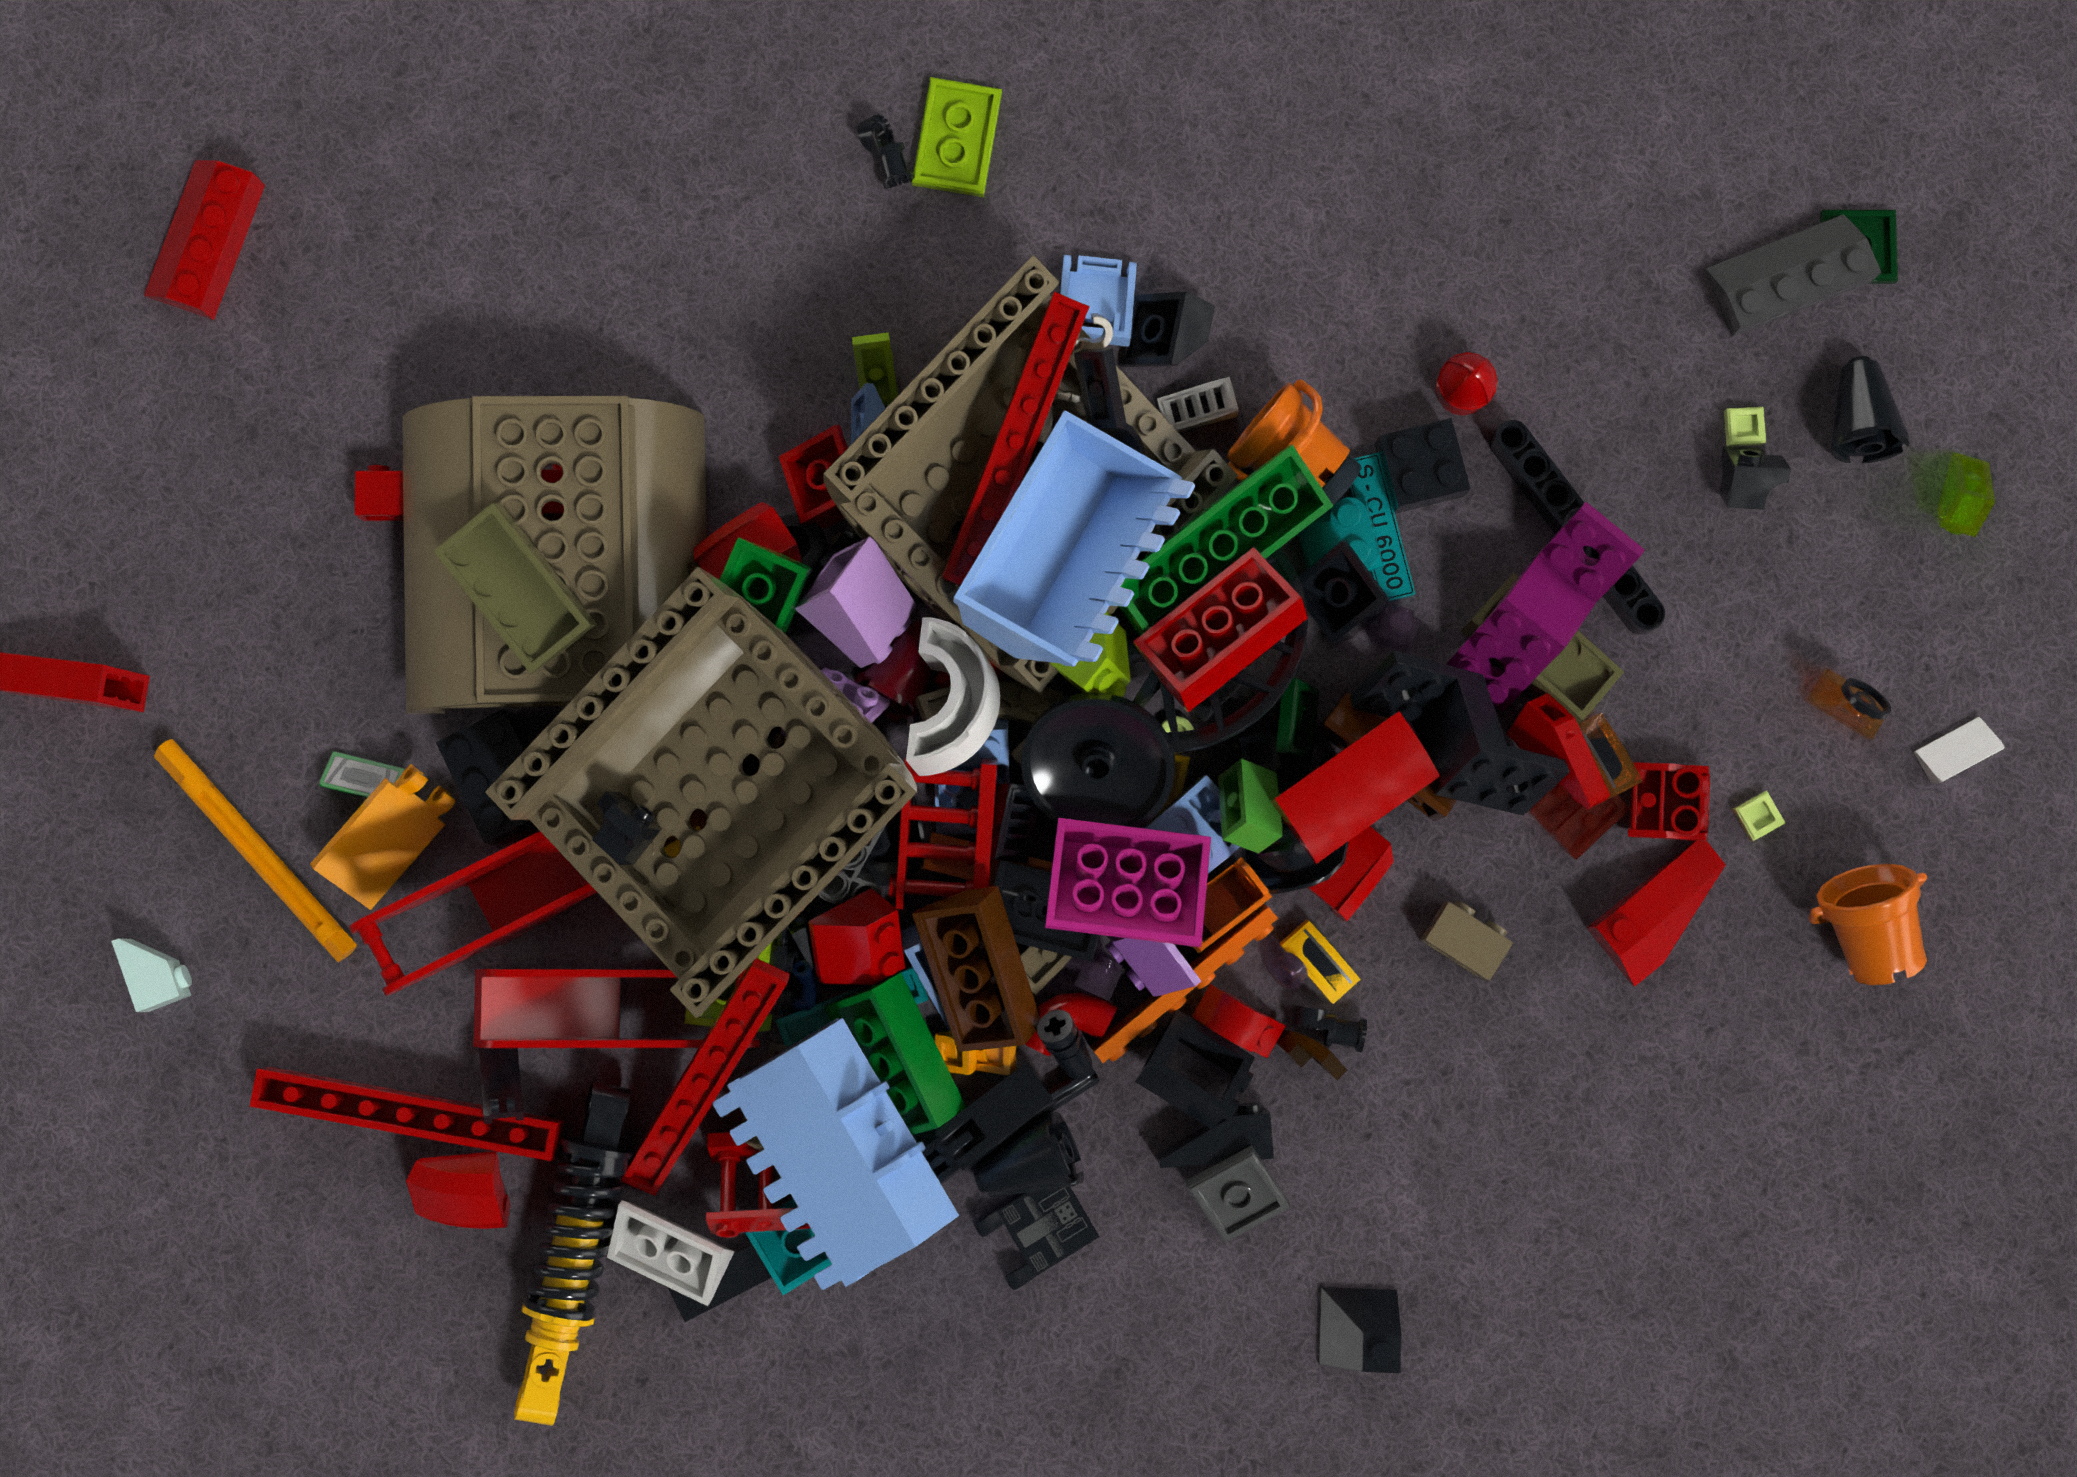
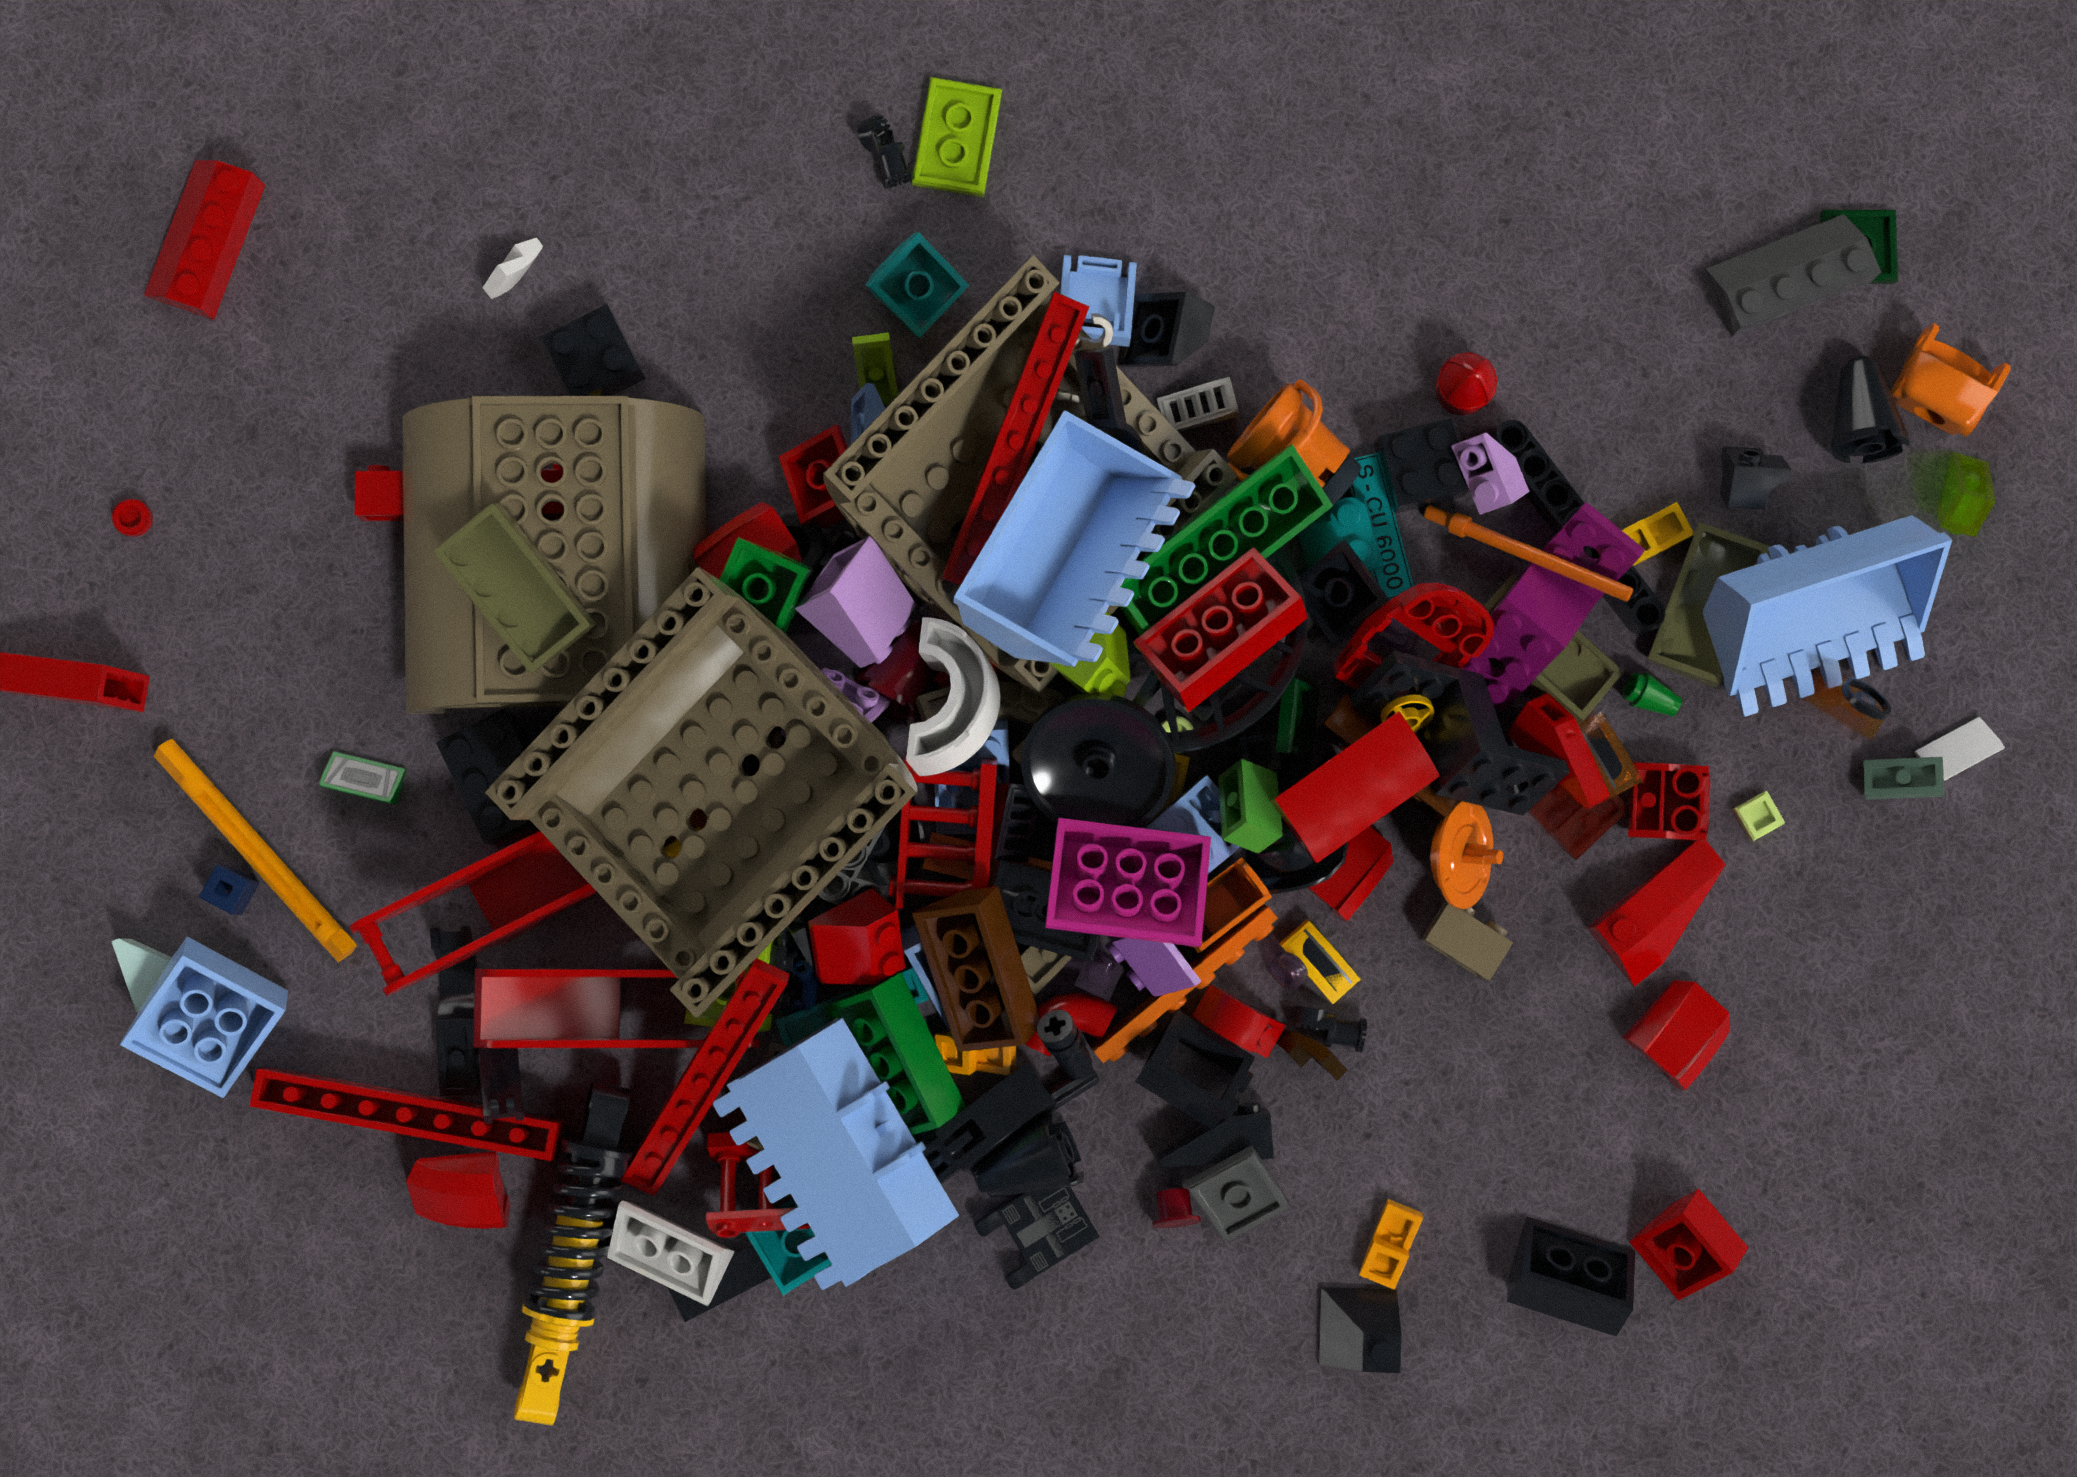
(132, 517): none -> red tile
(205, 1017): none -> light blue slope
(240, 895): none -> dark blue piece
(383, 837): light orange tile -> none
(455, 1018): none -> black piece
(513, 267): none -> white slope
(593, 355): none -> black brick
(625, 828): black brick -> none
(916, 284): none -> teal slope
(1174, 1209): none -> dark red piece
(1391, 1244): none -> light orange slope
(1415, 718): none -> yellow piece
(1433, 611): none -> red slope
(1463, 526): none -> orange bar
(1463, 854): none -> orange piece
(1489, 472): none -> lavender slope
(1572, 1277): none -> black slope
(1651, 695): none -> green cone
(1660, 531): none -> yellow slope
(1681, 1032): none -> red slope
(1683, 637): none -> olive slope
(1690, 1245): none -> red slope
(1744, 426): yellowish green tile -> none
(1825, 608): none -> light blue piece
(1875, 920): orange piece -> none
(1904, 778): none -> sand green plate
(1946, 385): none -> orange piece

